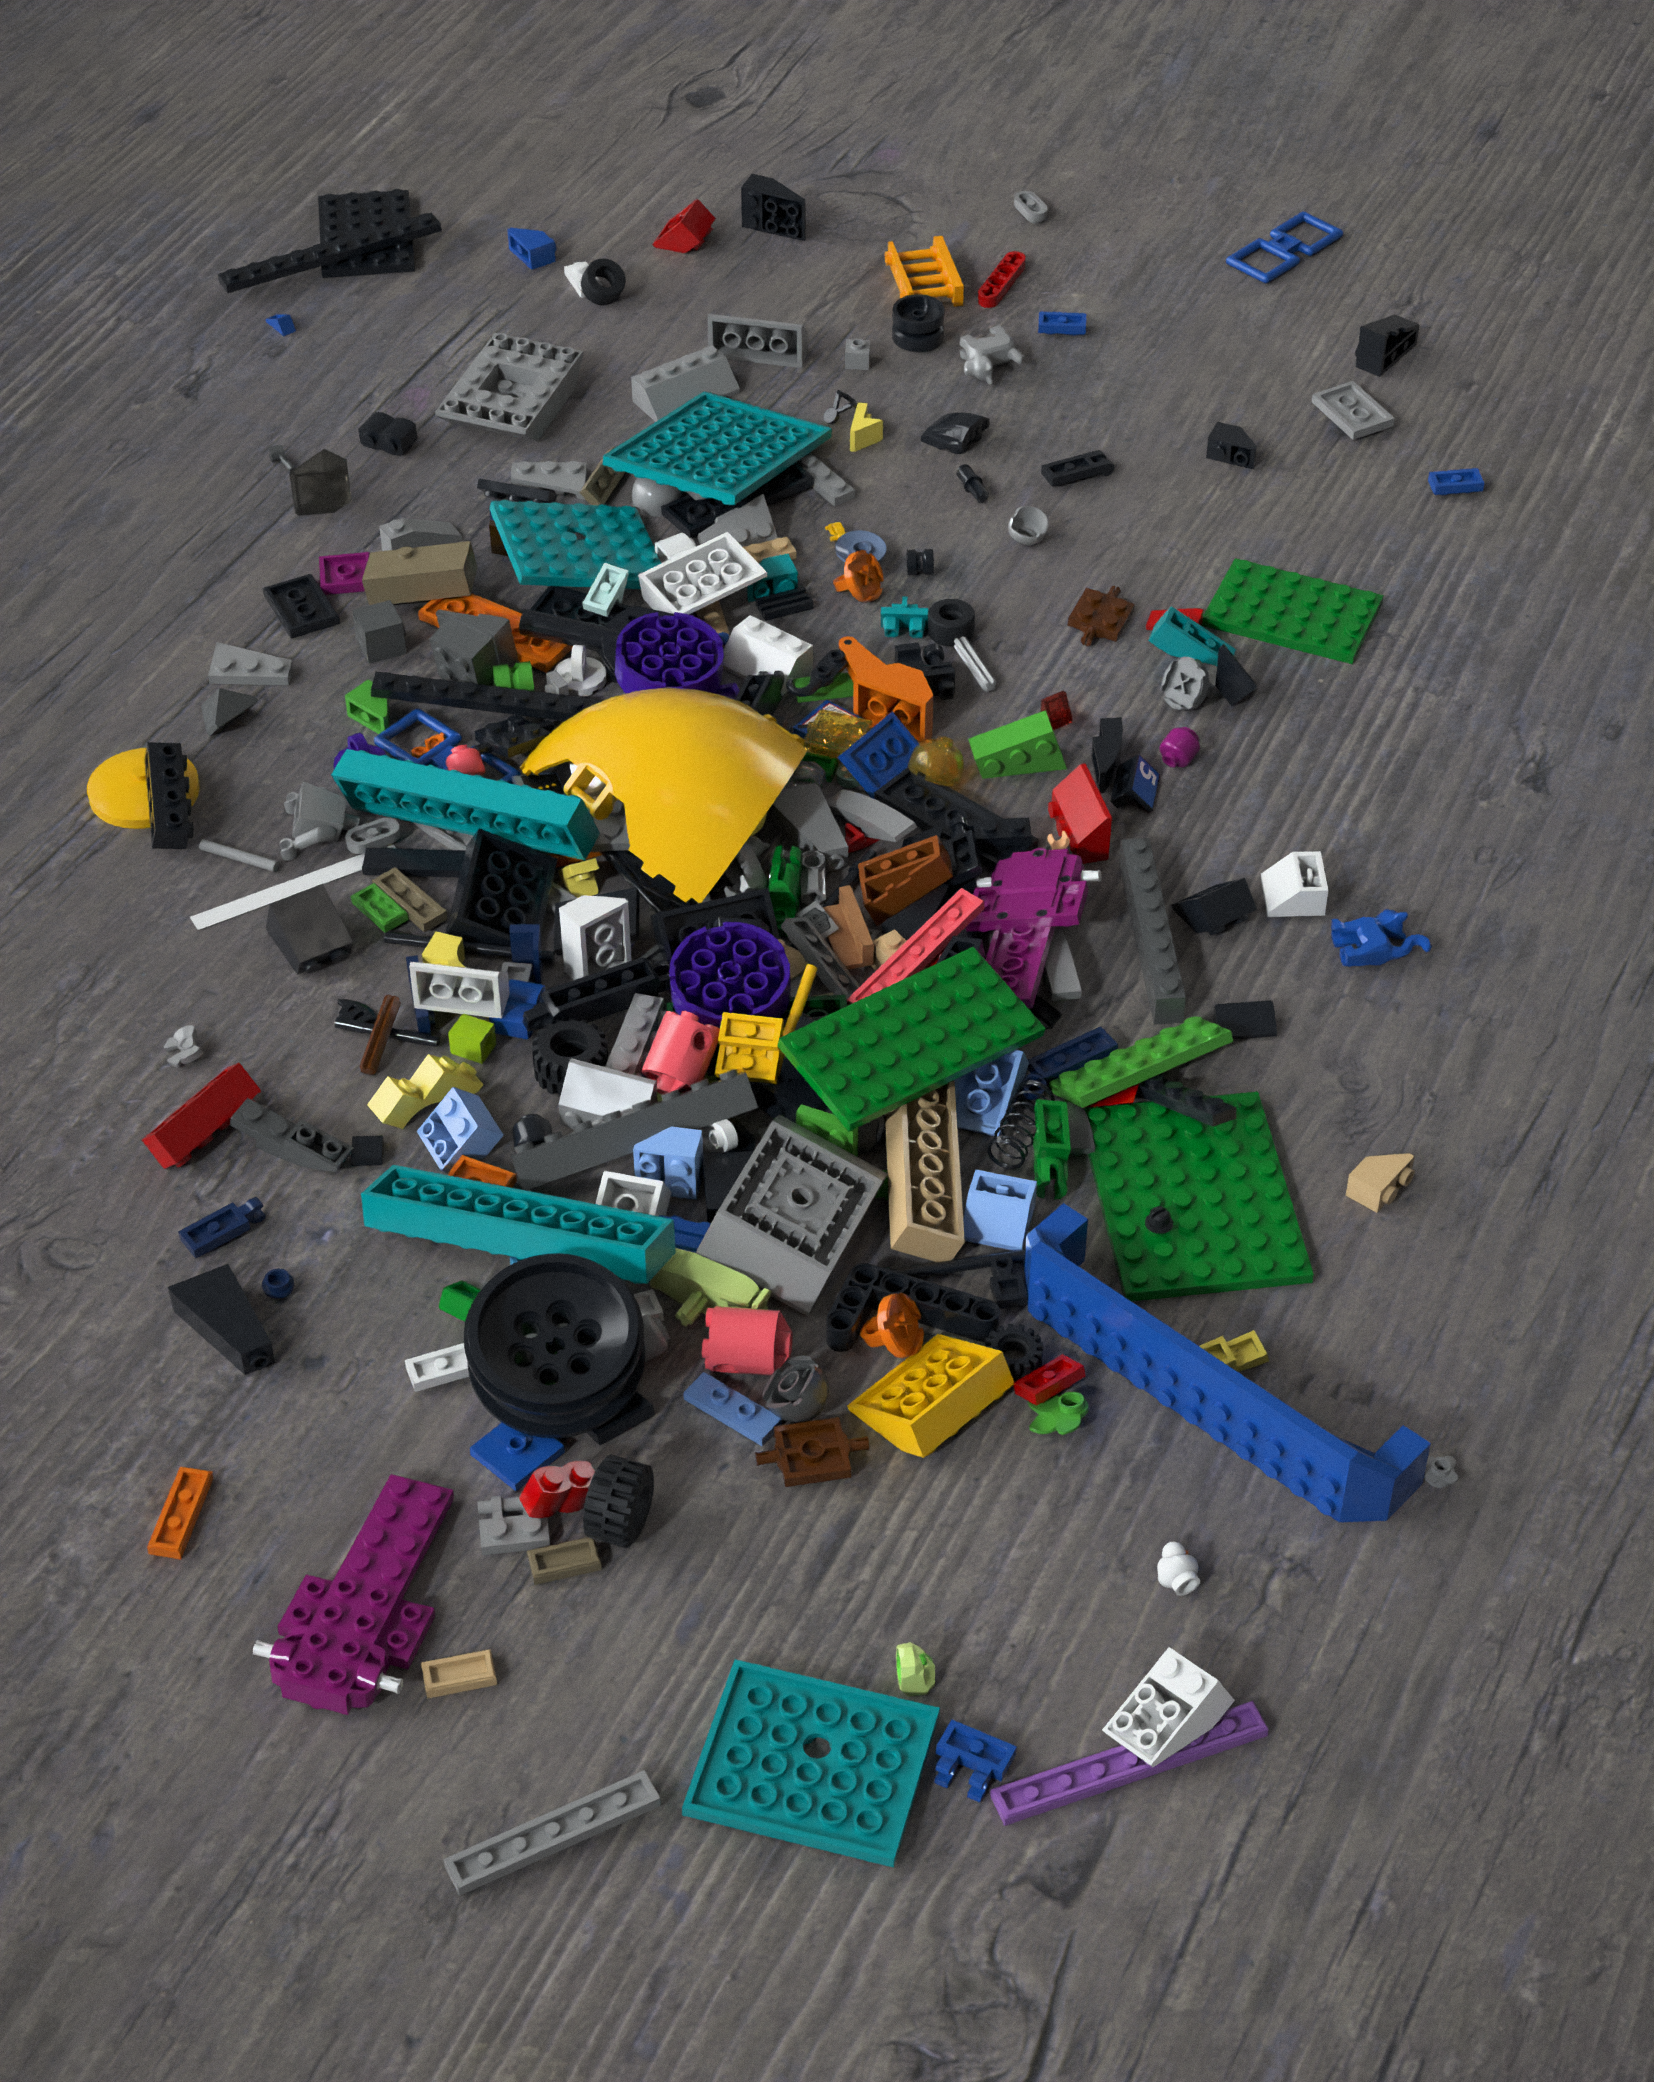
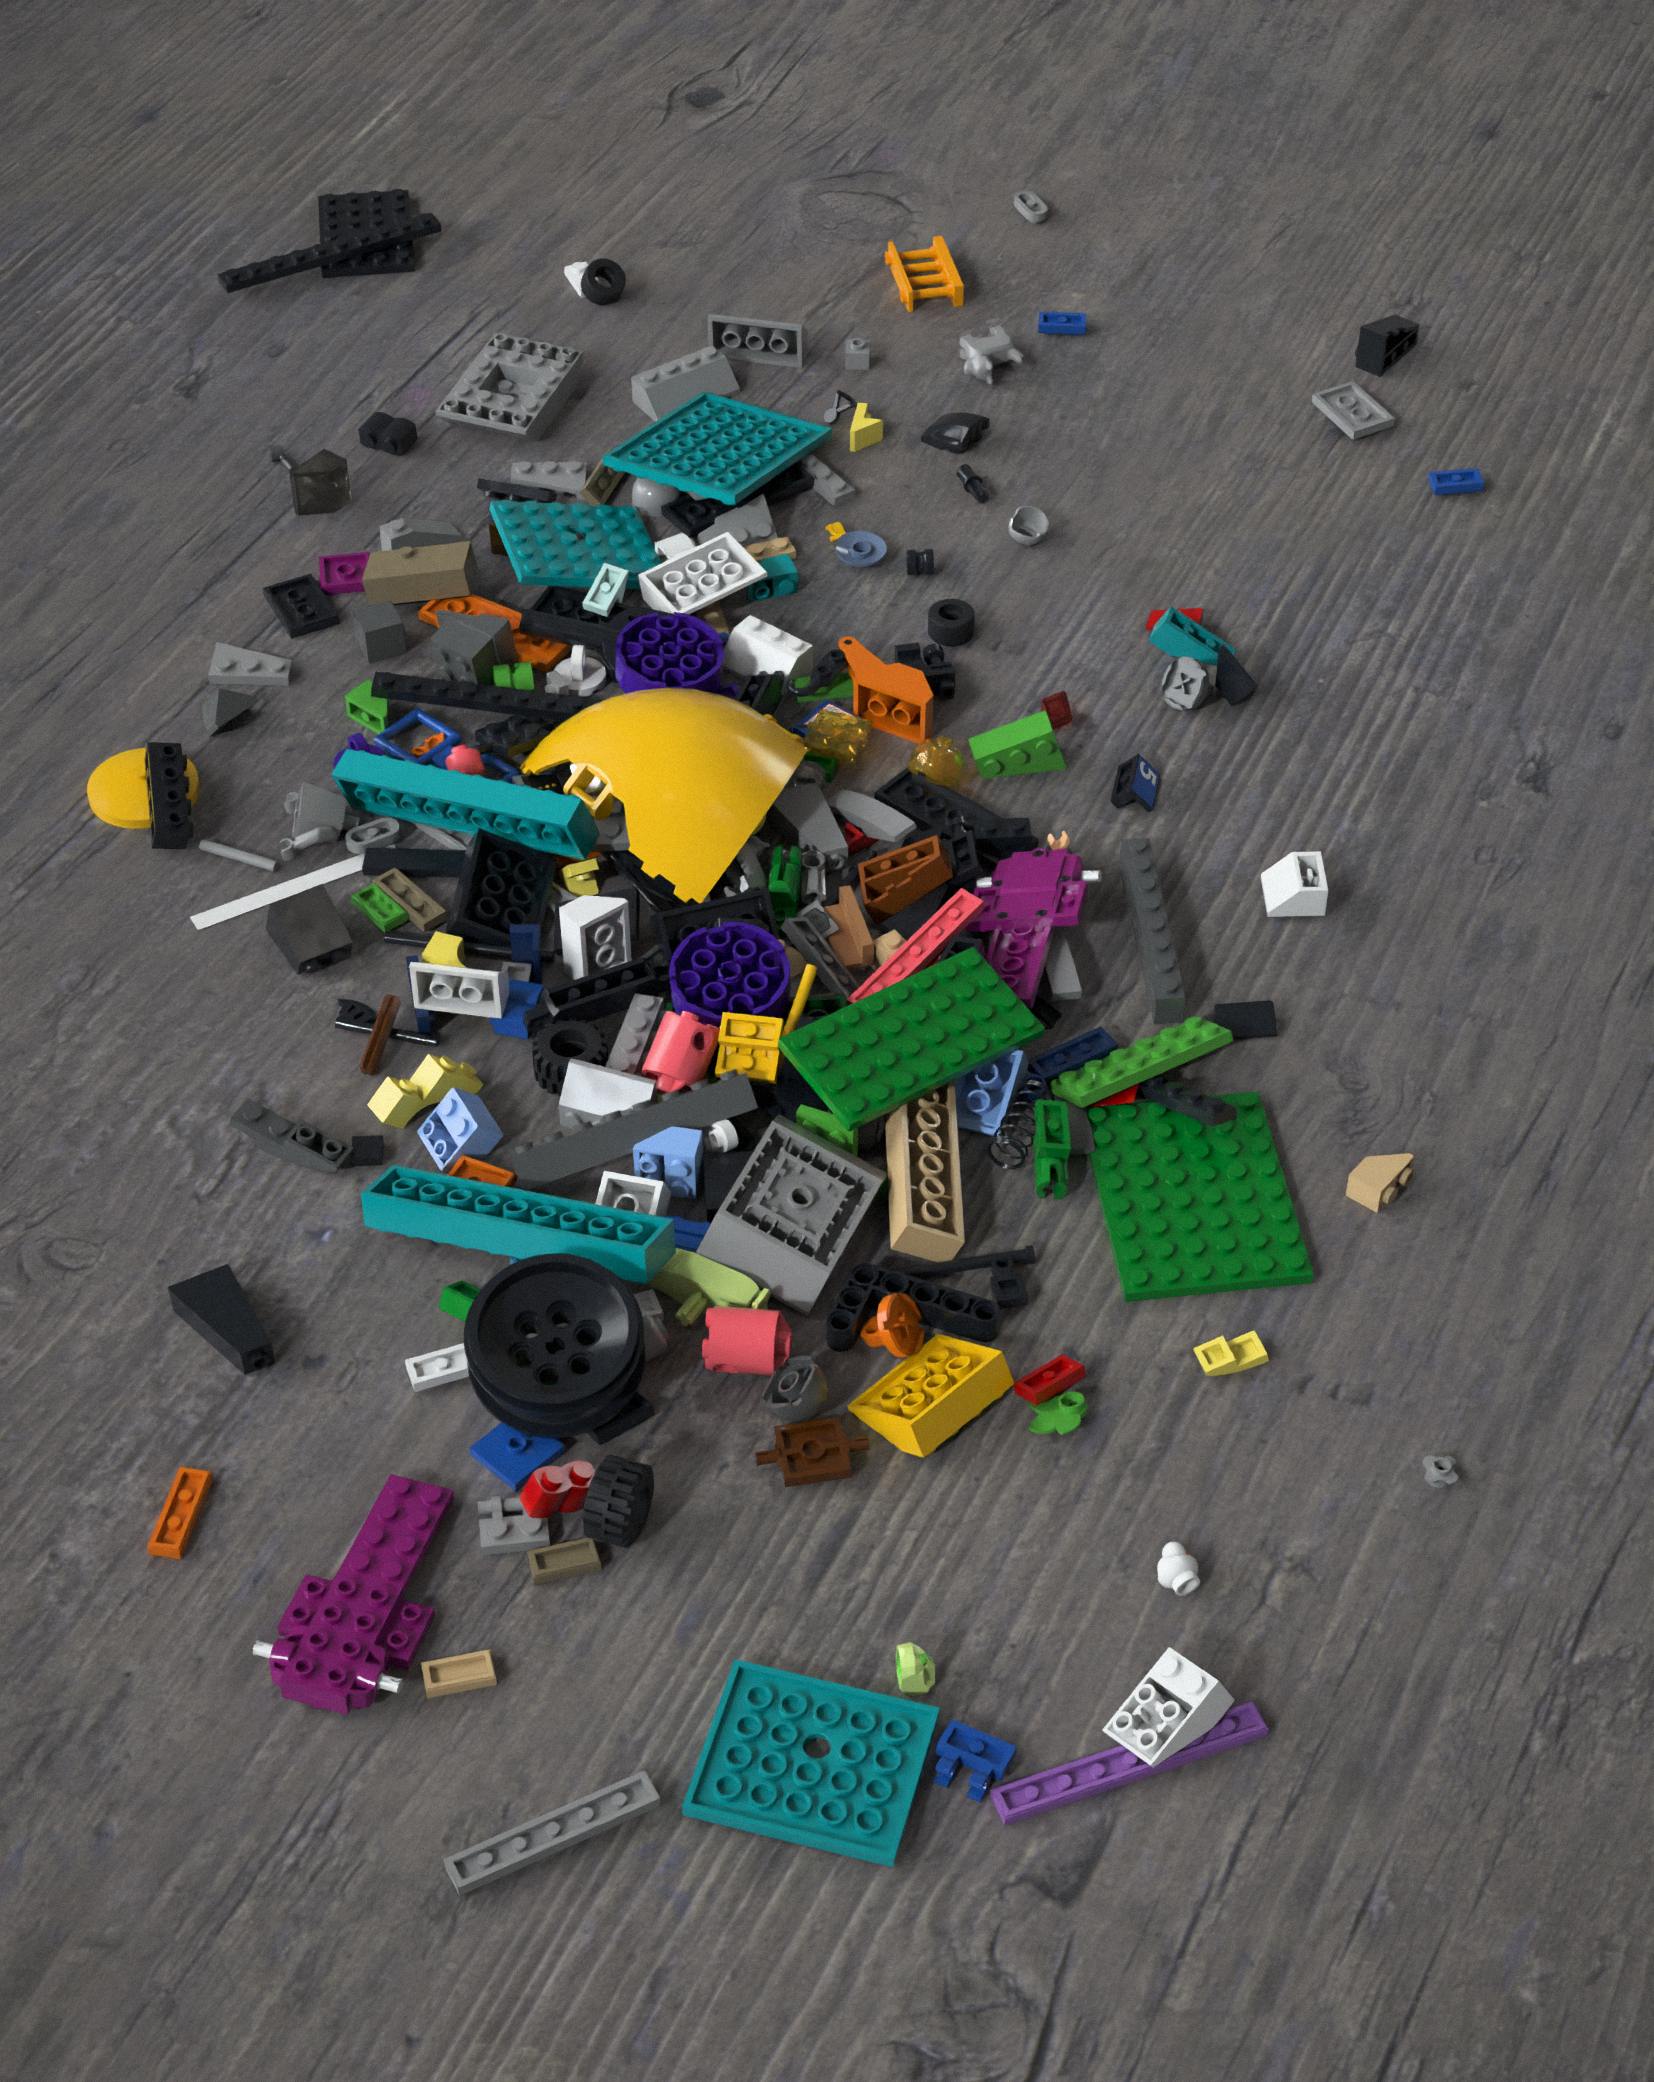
(184, 1041): light grey piece -> none
(200, 1116): red brick -> none
(221, 1226): dark blue plate -> none
(277, 1283): dark blue plate -> none
(281, 323): blue piece -> none
(472, 1038): lime panel -> none
(531, 1128): black head -> none
(532, 247): blue slope -> none
(686, 229): red slope -> none
(732, 1408): medium blue plate -> none
(772, 208): black slope -> none
(784, 603): black tile -> none
(845, 778): sand green tile -> none
(861, 577): orange tile -> none
(880, 754): blue tile -> none
(904, 616): teal hips -> none
(918, 323): black wheel -> none
(975, 664): light grey axle -> none
(998, 282): red beam -> none
(999, 1210): light blue slope -> none
(1020, 1341): black tyre -> none
(1077, 468): black plate -> none
(1082, 815): slope -> none
(1100, 615): reddish brown plate -> none
(1107, 751): black slope -> none
(1159, 1220): black piece -> none
(1179, 747): magenta head -> none
(1217, 906): black slope -> none
(1231, 446): black slope -> none
(1232, 1409): blue arch -> none
(1284, 247): blue bar -> none
(1293, 610): green plate -> none
(1372, 939): blue animal -> none

